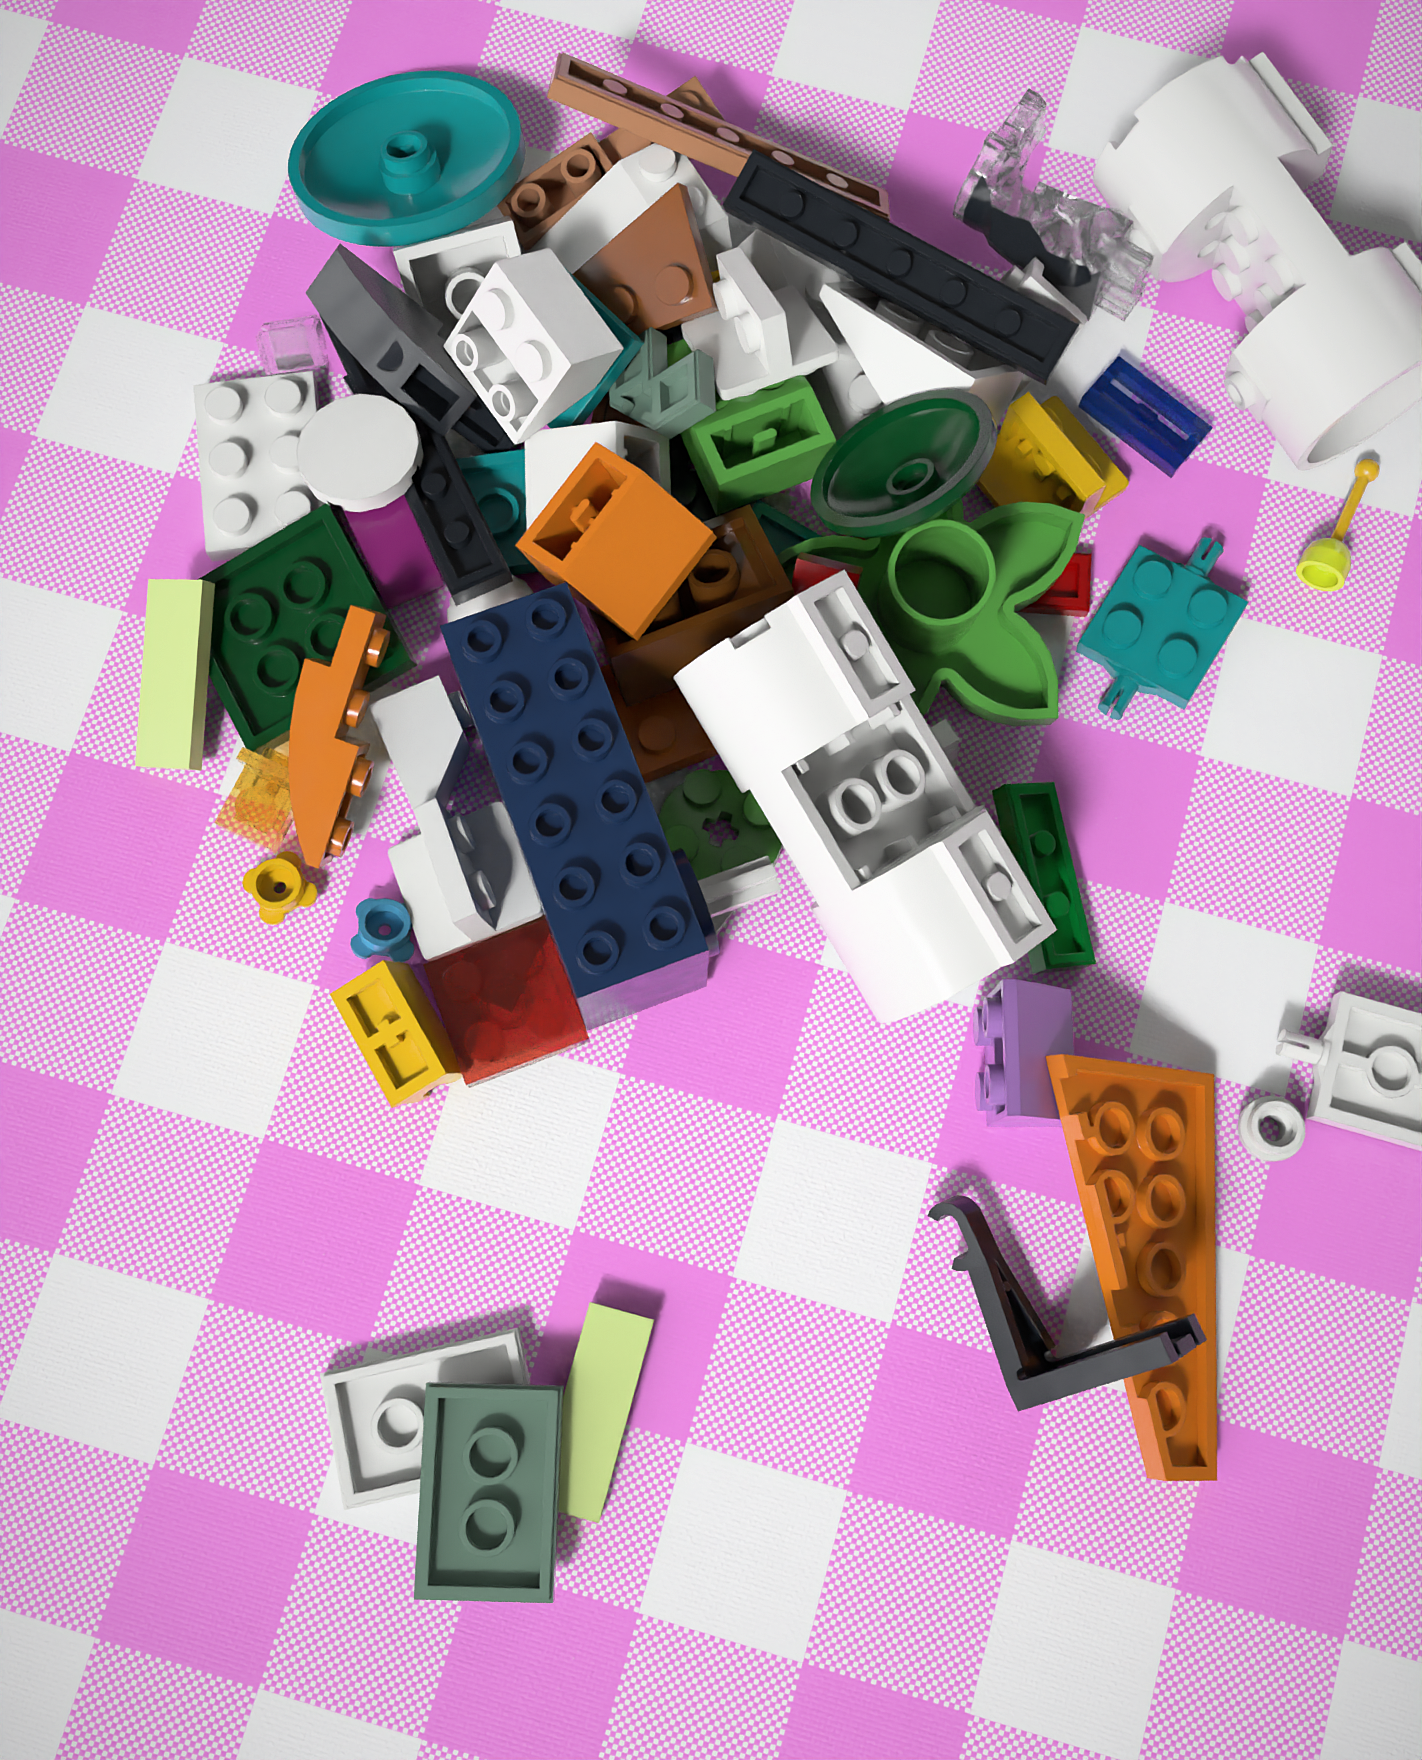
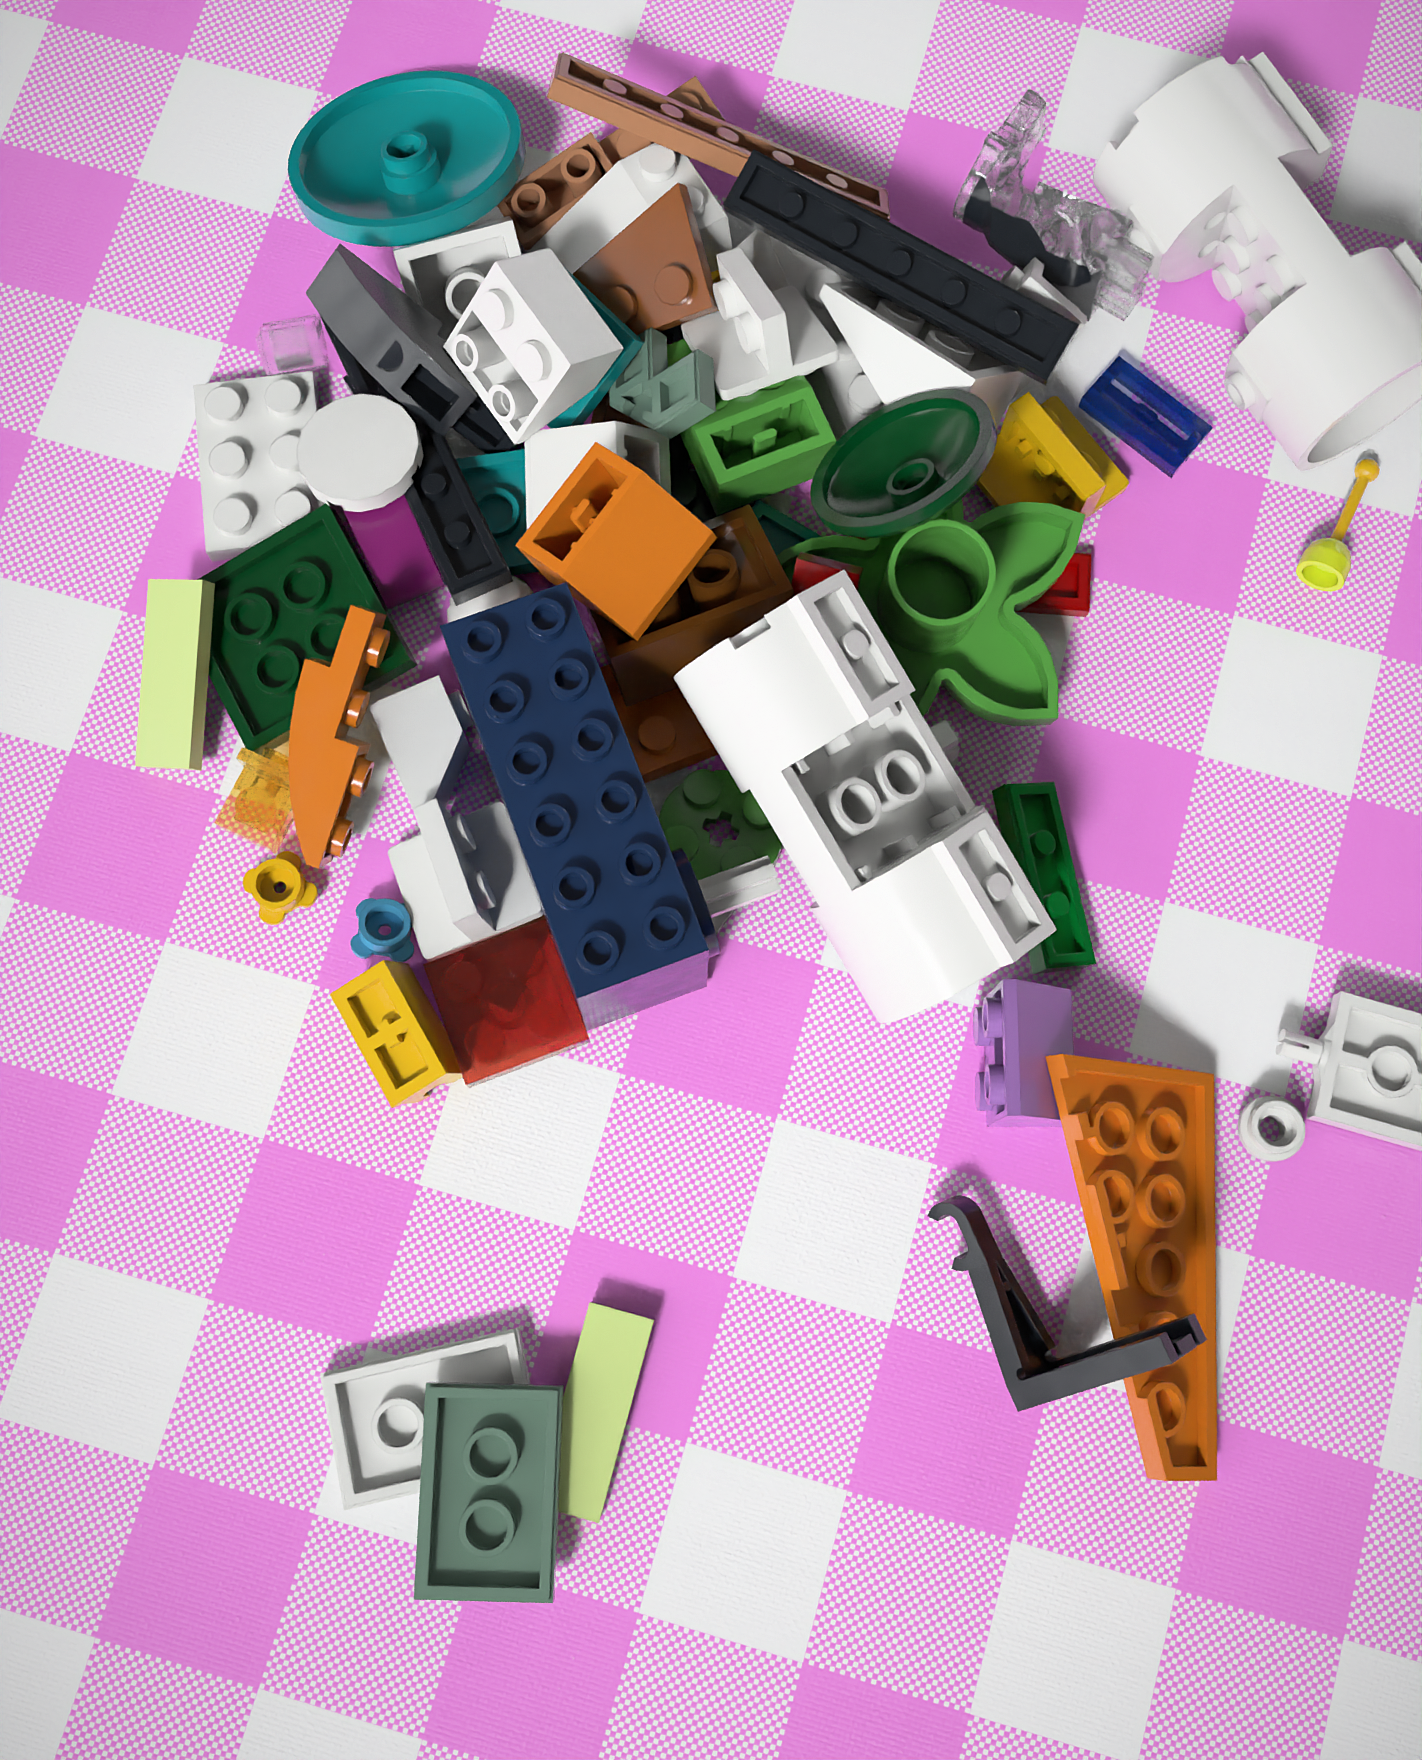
(1161, 627): teal plate -> none

